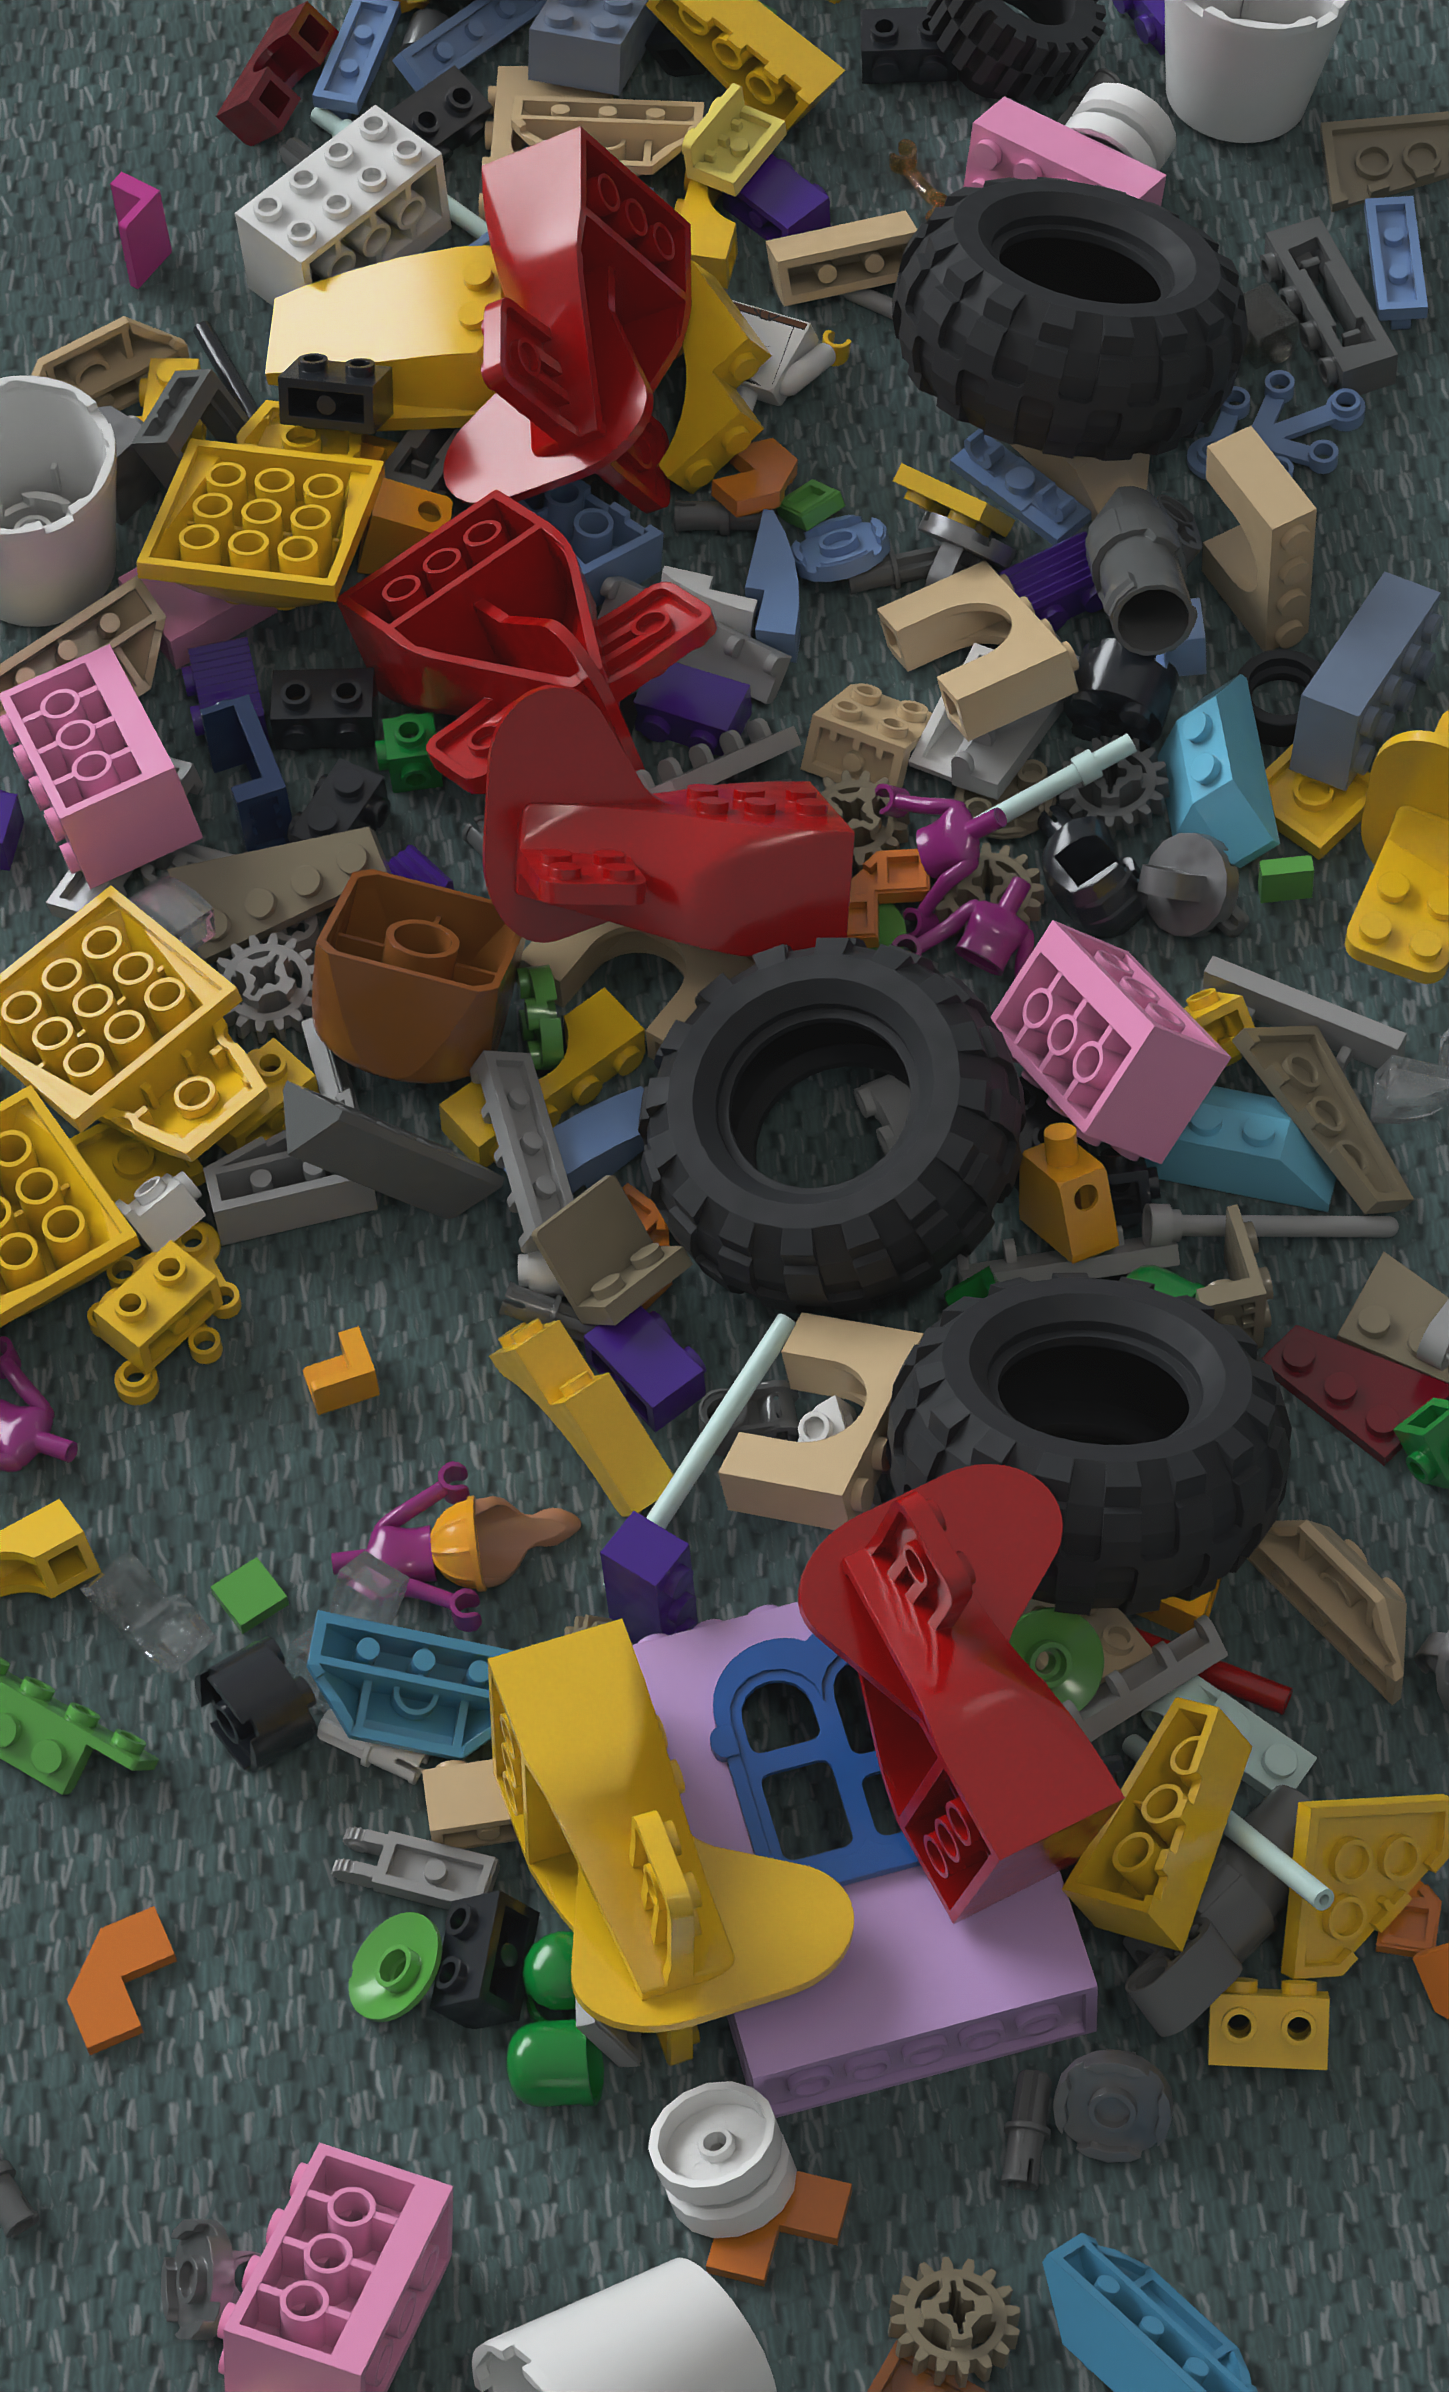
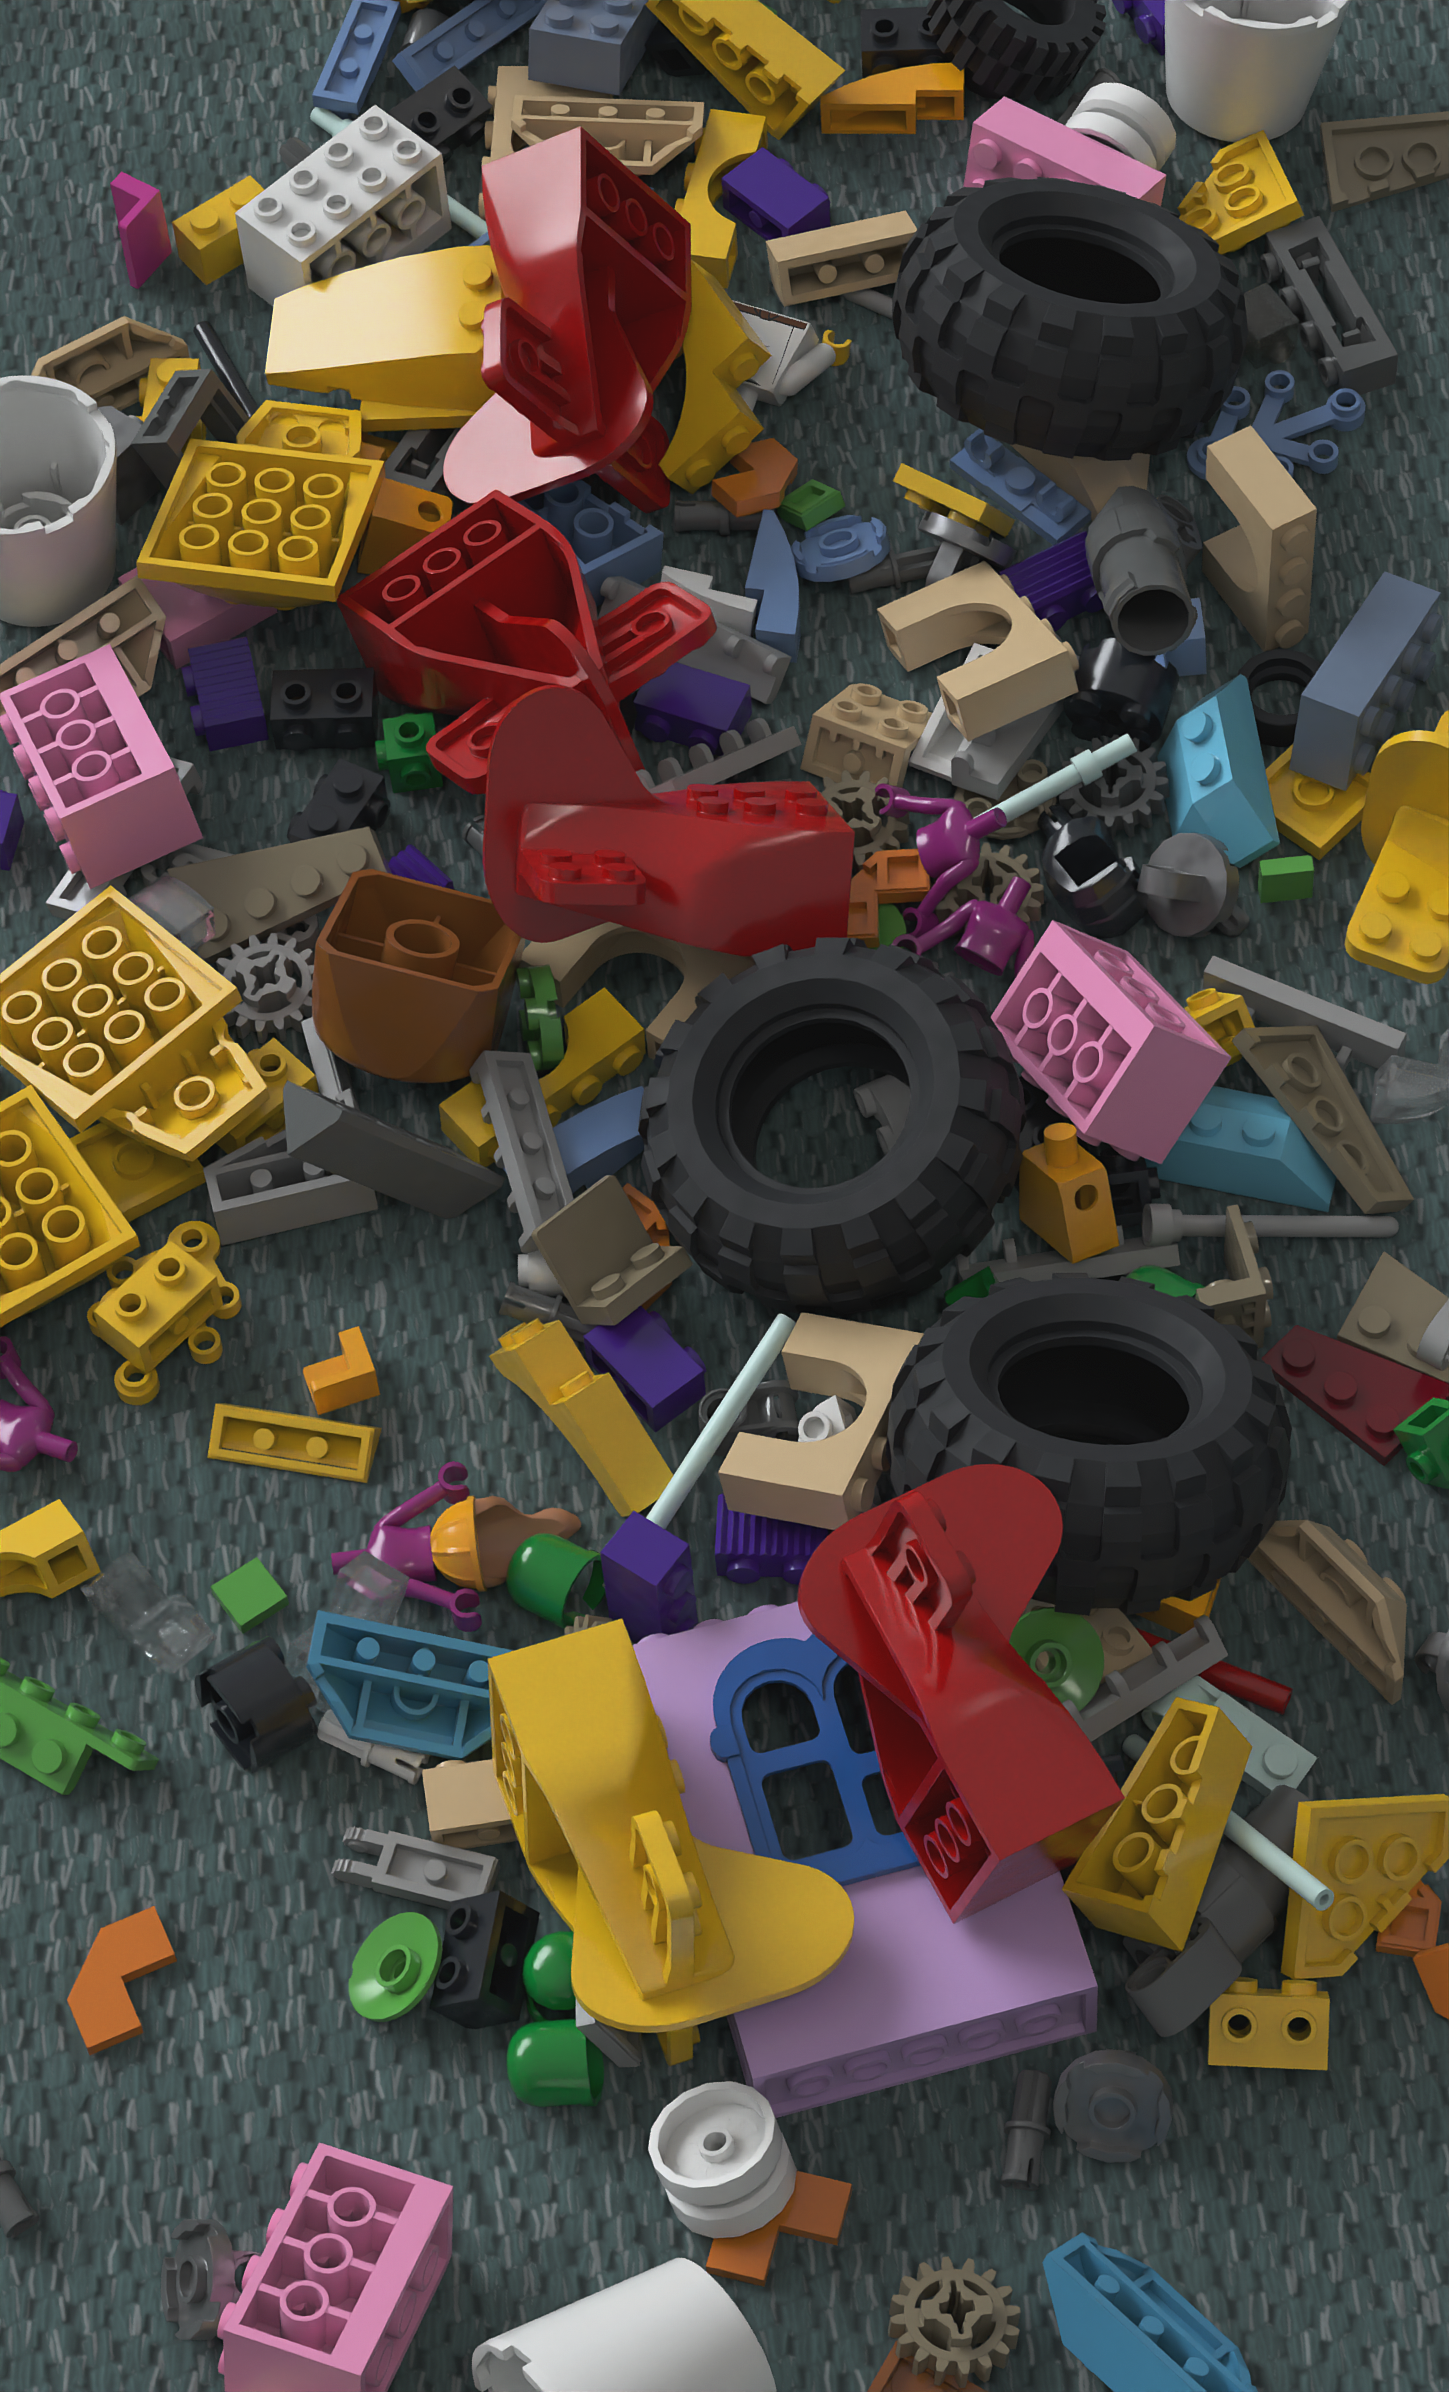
(163, 1209): white brick -> none
(209, 233): none -> yellow brick
(260, 804): dark blue panel -> none
(264, 92): dark red arch -> none
(293, 1438): none -> yellow slope
(335, 394): black brick -> none
(544, 1573): none -> green helmet
(730, 143): light yellow bracket -> none
(762, 1546): none -> dark purple brick
(895, 100): none -> light orange slope
(906, 165): clear orange piece -> none
(1243, 195): none -> yellow plate
(1396, 260): medium blue plate -> none

